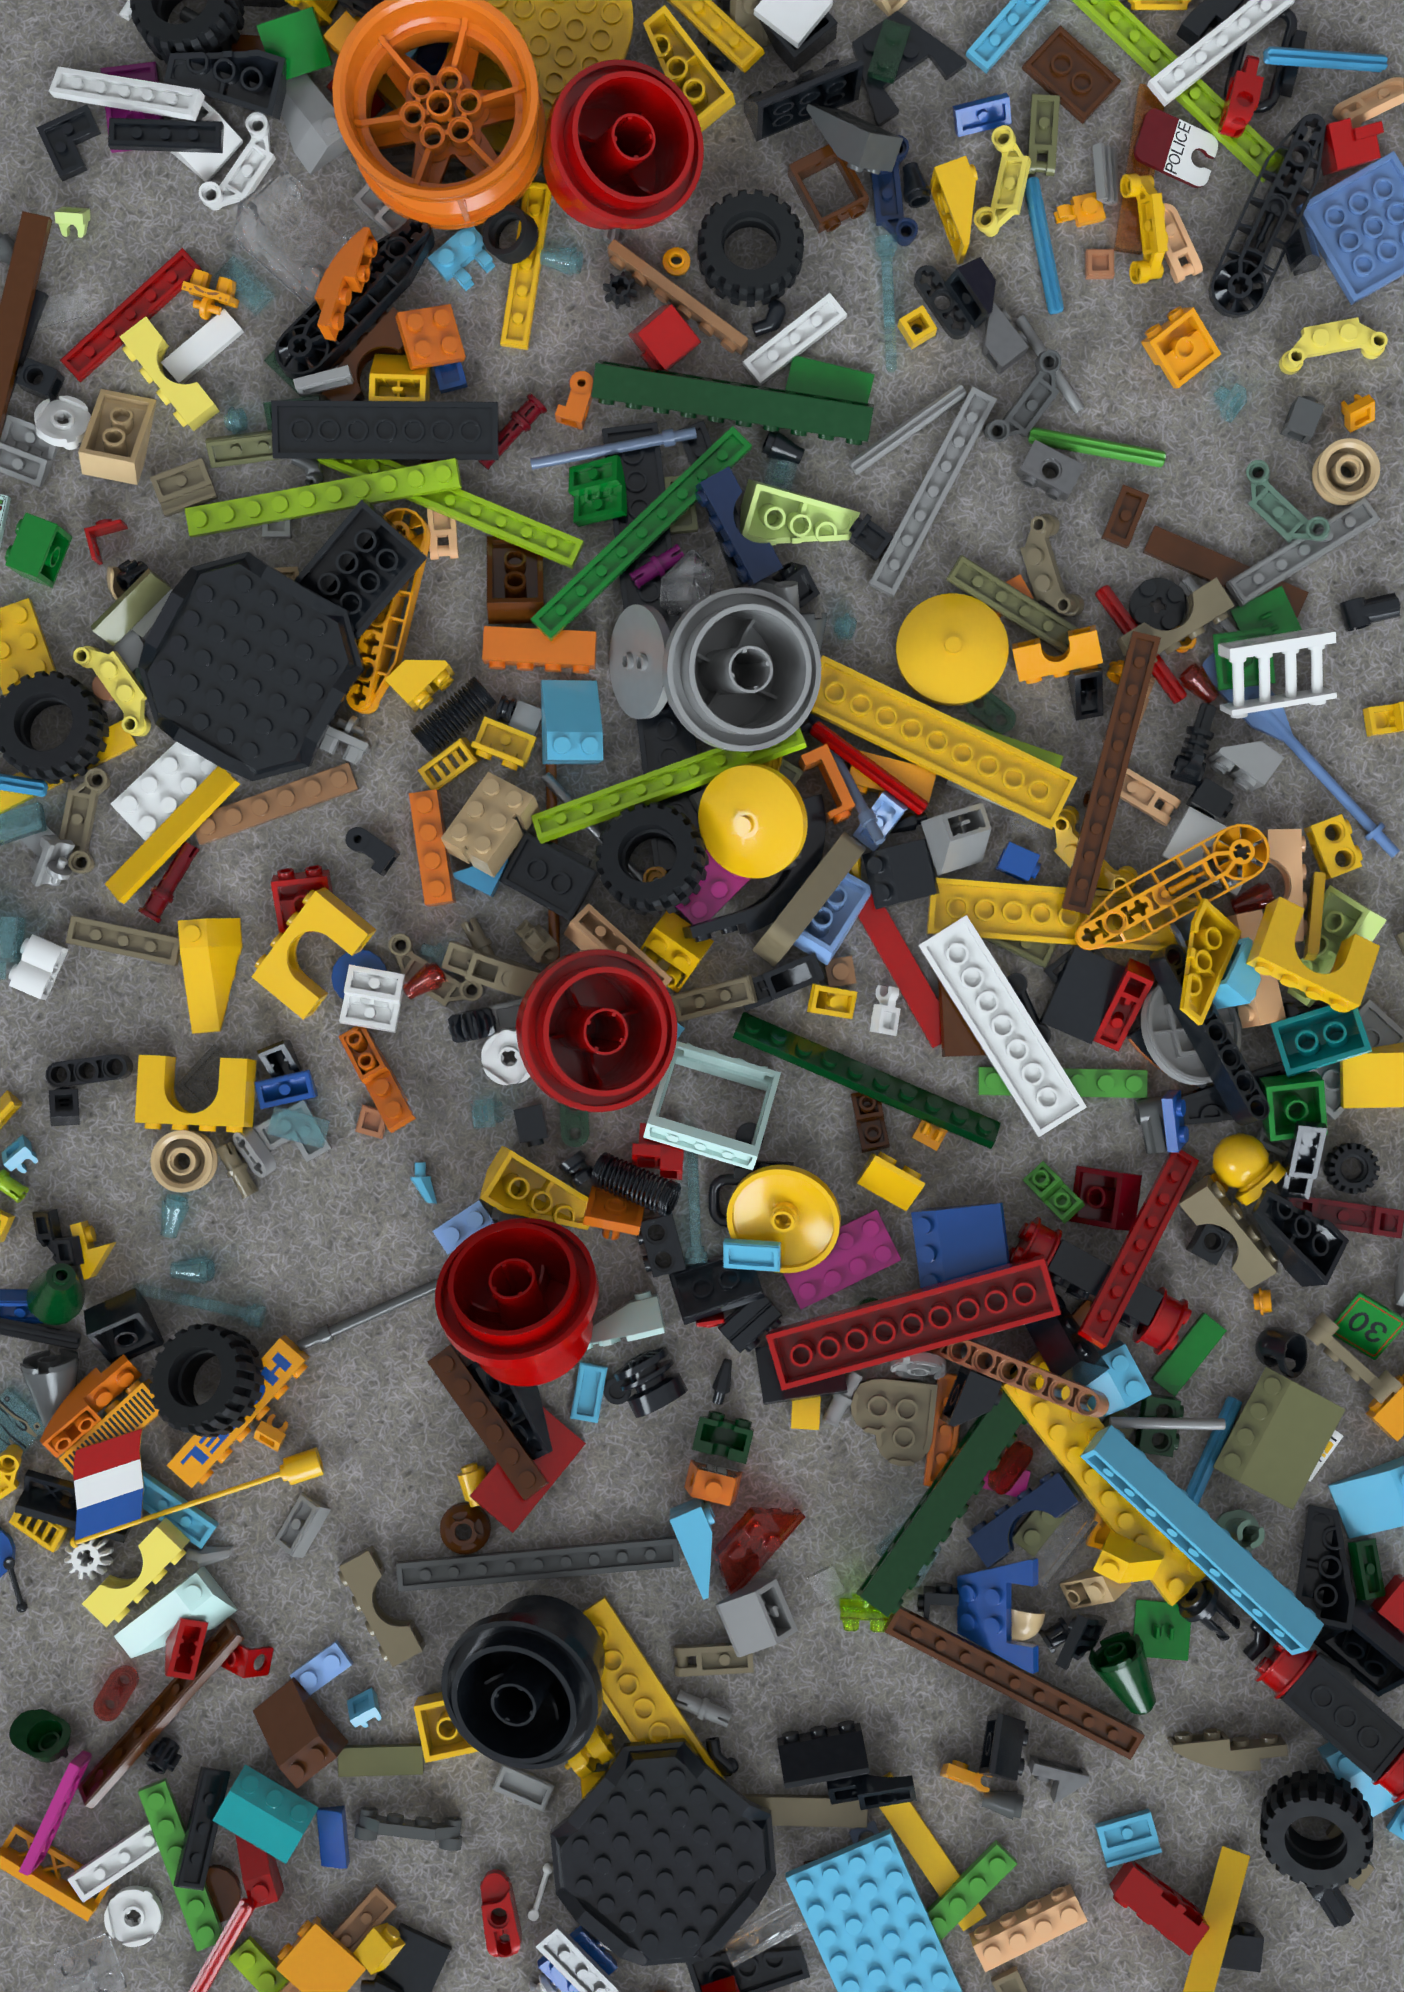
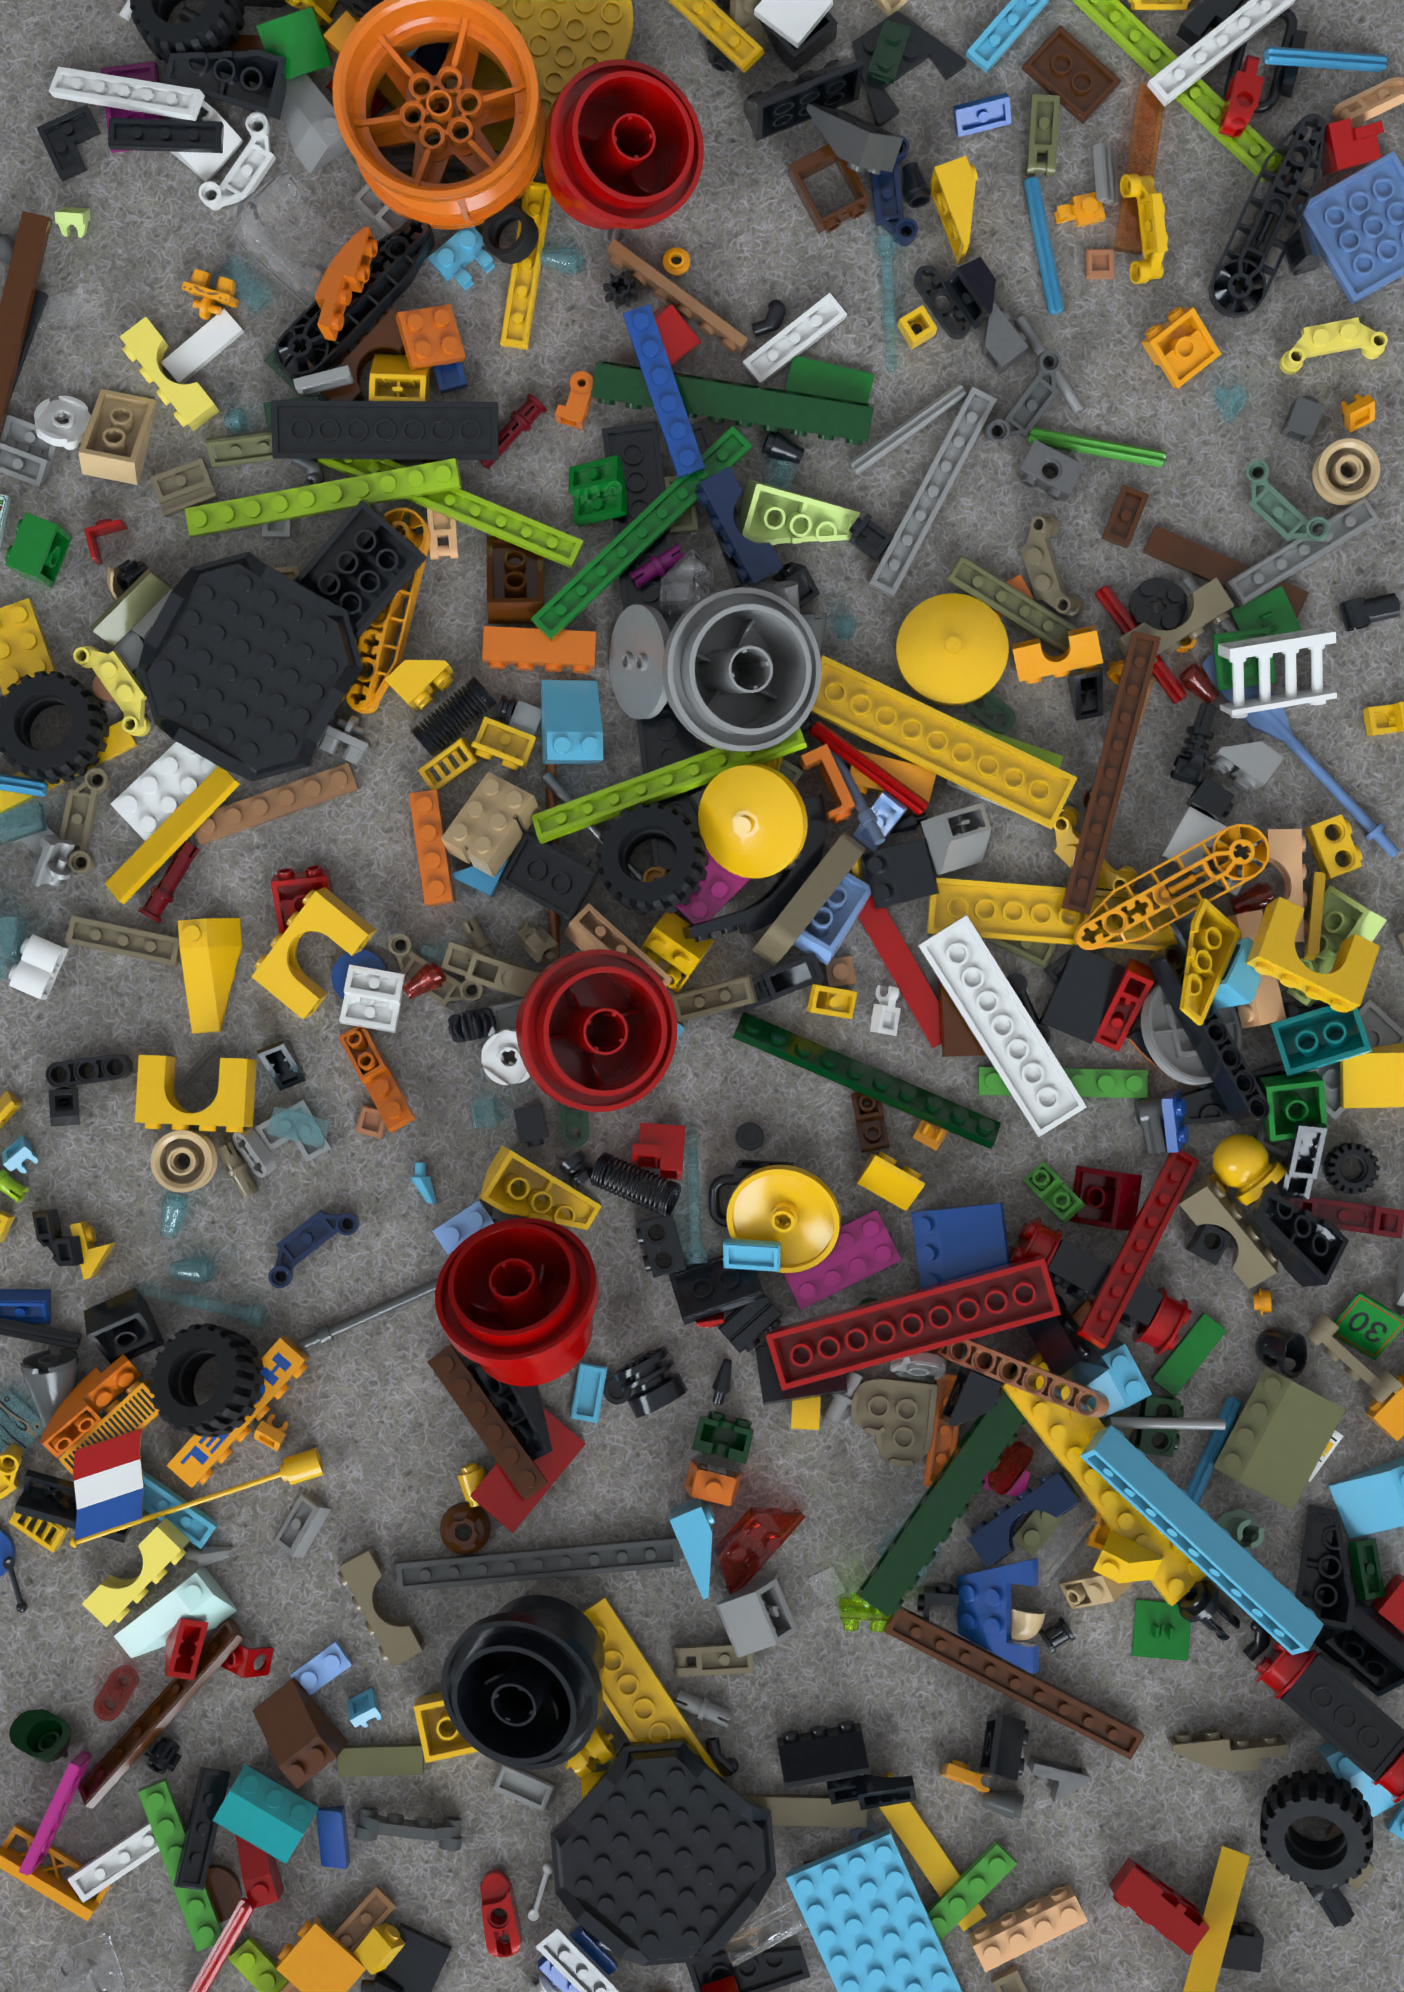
(48, 387): black brick -> none
(56, 1295): dark green cone -> none
(89, 1567): white gear -> none
(124, 1928): white plate -> none
(142, 303): red tile -> none
(285, 1089): blue slope -> none
(306, 1240): none -> dark blue plate
(364, 842): black leg -> none
(613, 1213): orange tile -> none
(632, 1320): light aqua wedge -> none
(663, 391): none -> blue plate
(667, 438): sand blue bar -> none
(688, 68): yellow wedge -> none
(706, 1142): light aqua window -> none
(754, 212): black tyre -> none
(1009, 184): light yellow plate -> none
(1018, 862): blue brick -> none
(1083, 1637): black wing -> none
(1125, 1670): dark green cone -> none
(1128, 1838): medium azure plate -> none
(1144, 794): light nougat plate -> none
(1168, 144): piece -> none
(1179, 246): light nougat plate -> none

